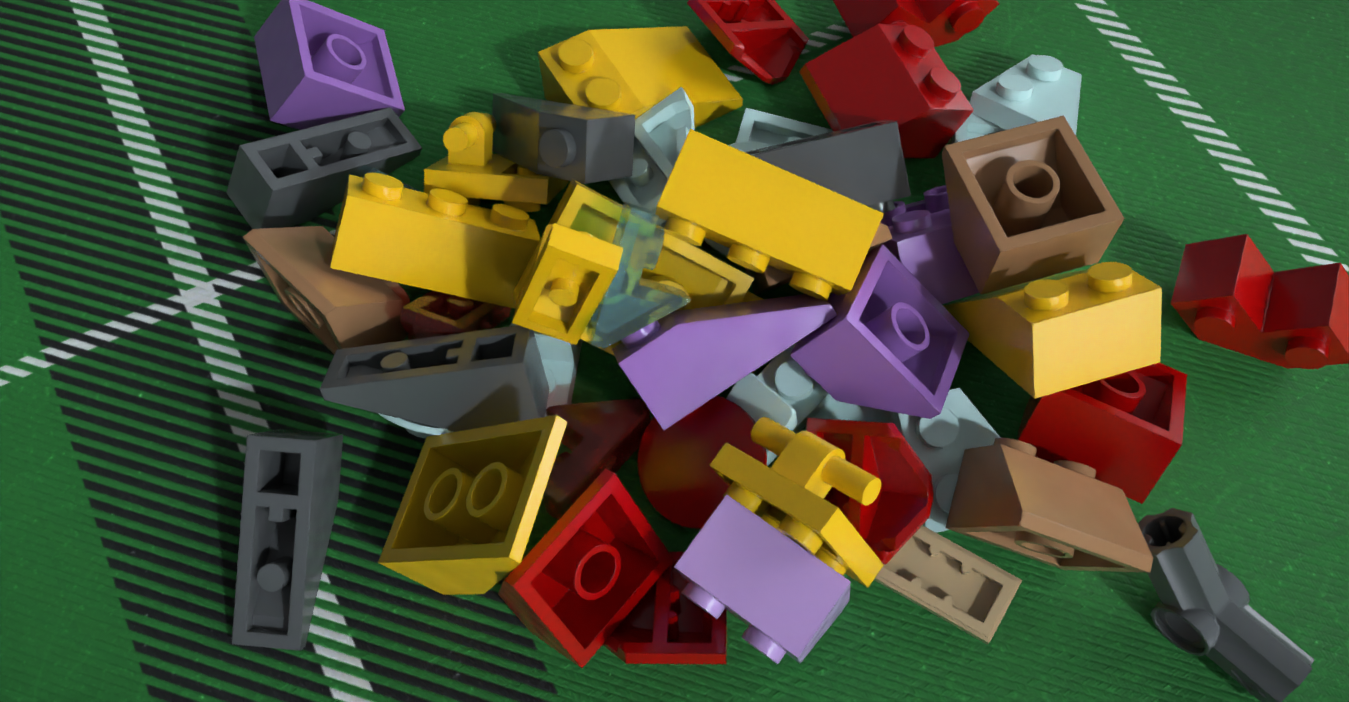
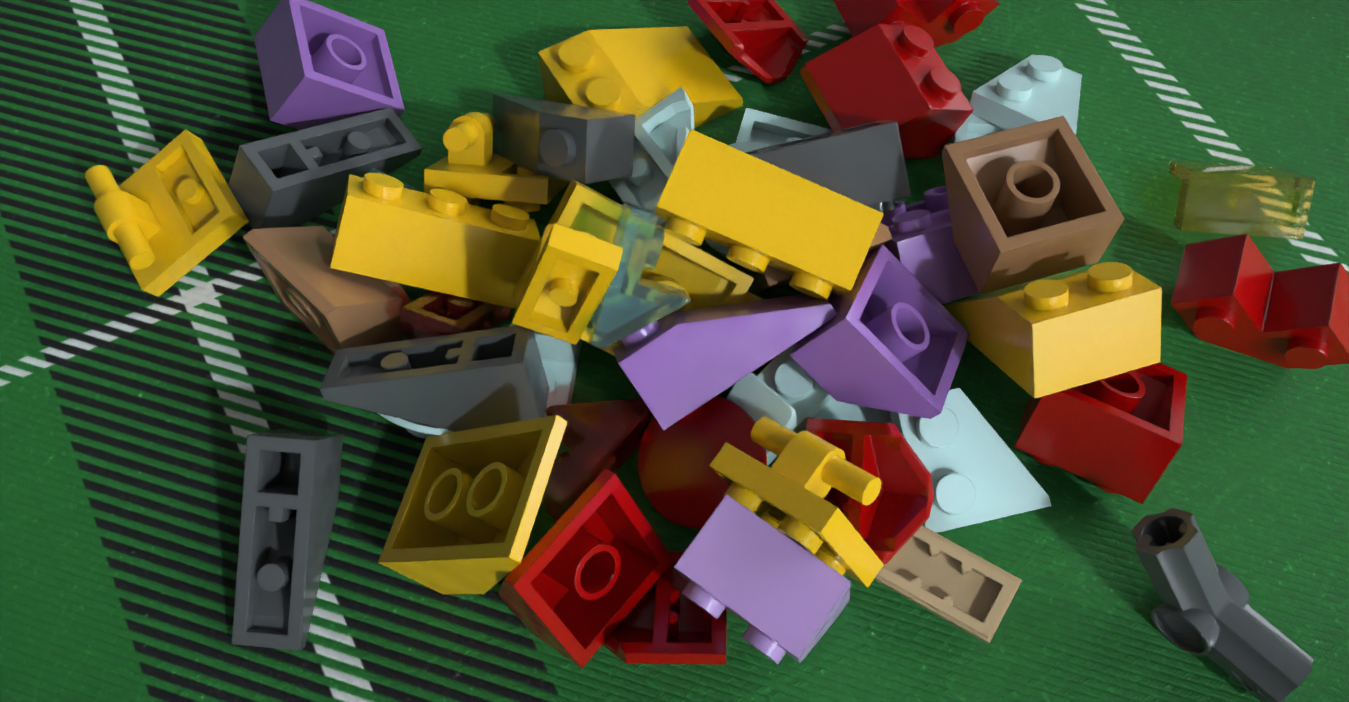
(167, 212): none -> yellow plate
(1046, 510): medium nougat slope -> none
(1242, 199): none -> clear yellow panel

